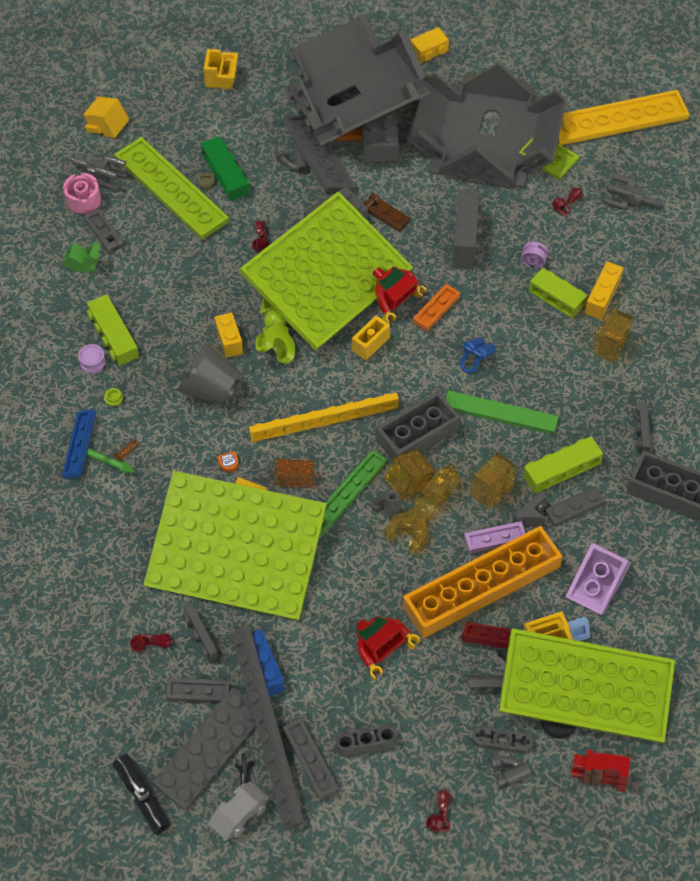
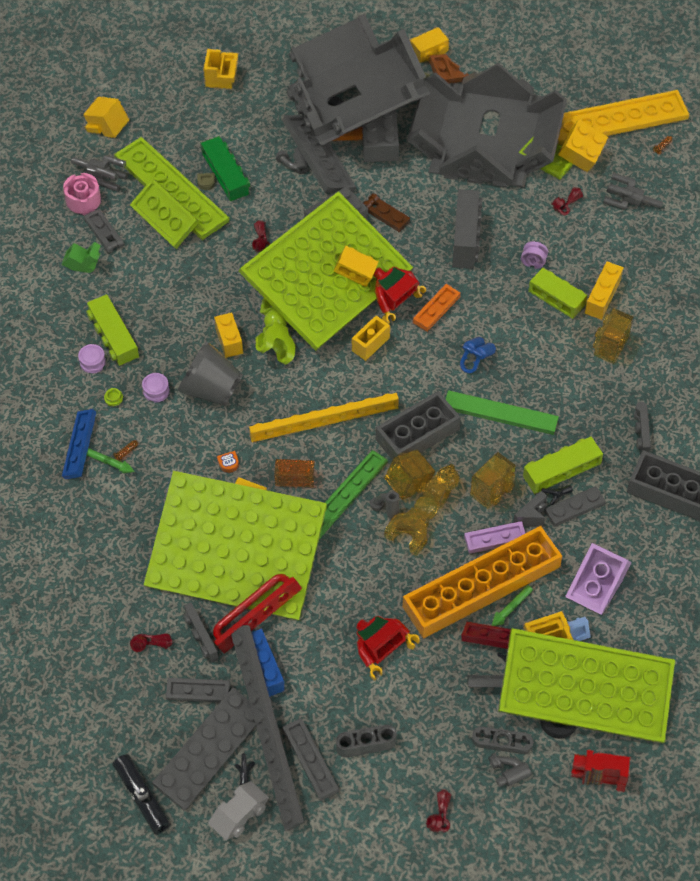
(155, 387): none -> lavender wheel
(164, 213): none -> lime plate
(258, 614): none -> red piece
(356, 266): none -> yellow brick
(446, 68): none -> dark orange wing
(500, 617): none -> bright green piece
(558, 492): none -> black bar
(583, 145): none -> yellow brick
(658, 148): none -> clear orange piece

